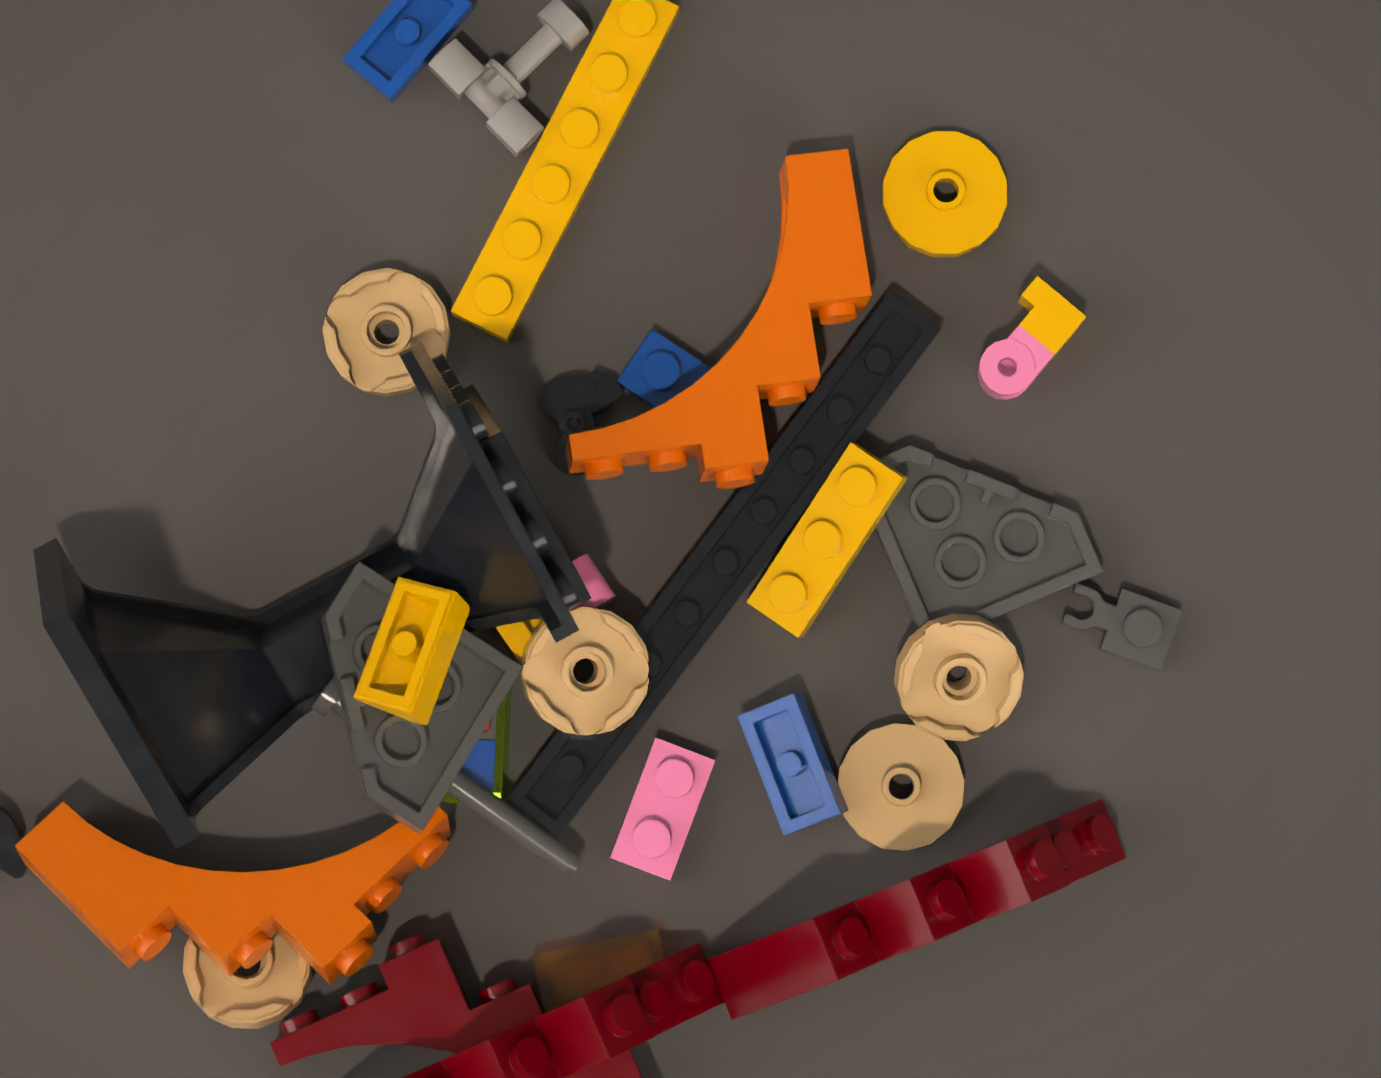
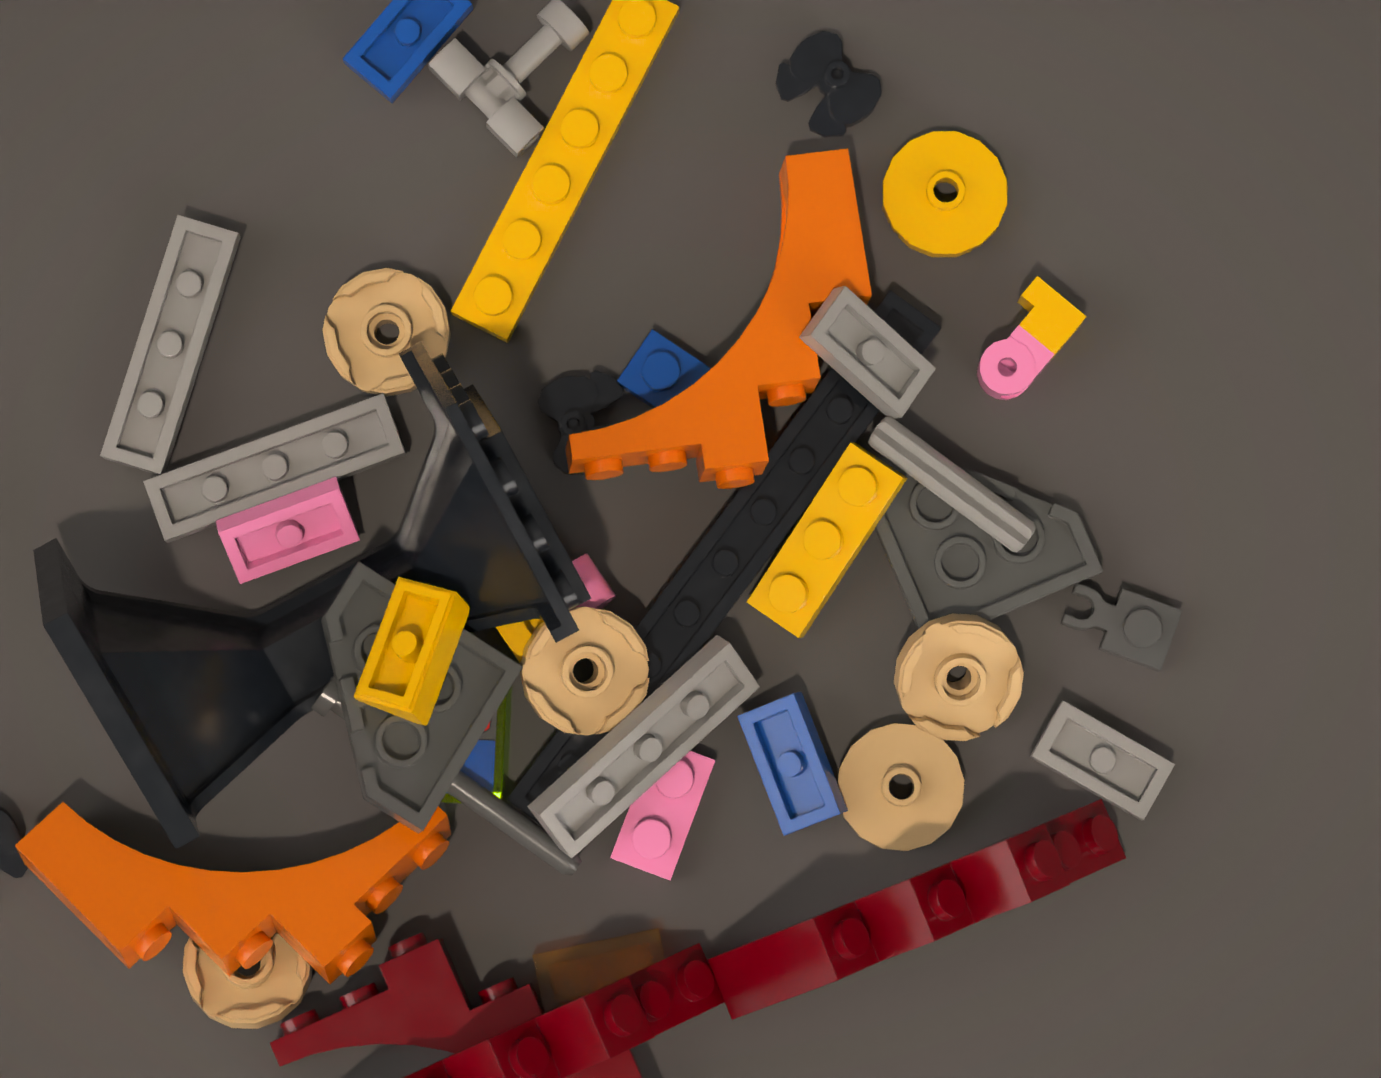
(170, 345): none -> light grey plate
(274, 466): none -> light grey plate
(287, 530): none -> bright pink plate
(644, 746): none -> light grey plate
(848, 94): none -> black piece
(867, 352): none -> light grey plate
(952, 484): none -> light grey axle
(1102, 760): none -> light grey plate

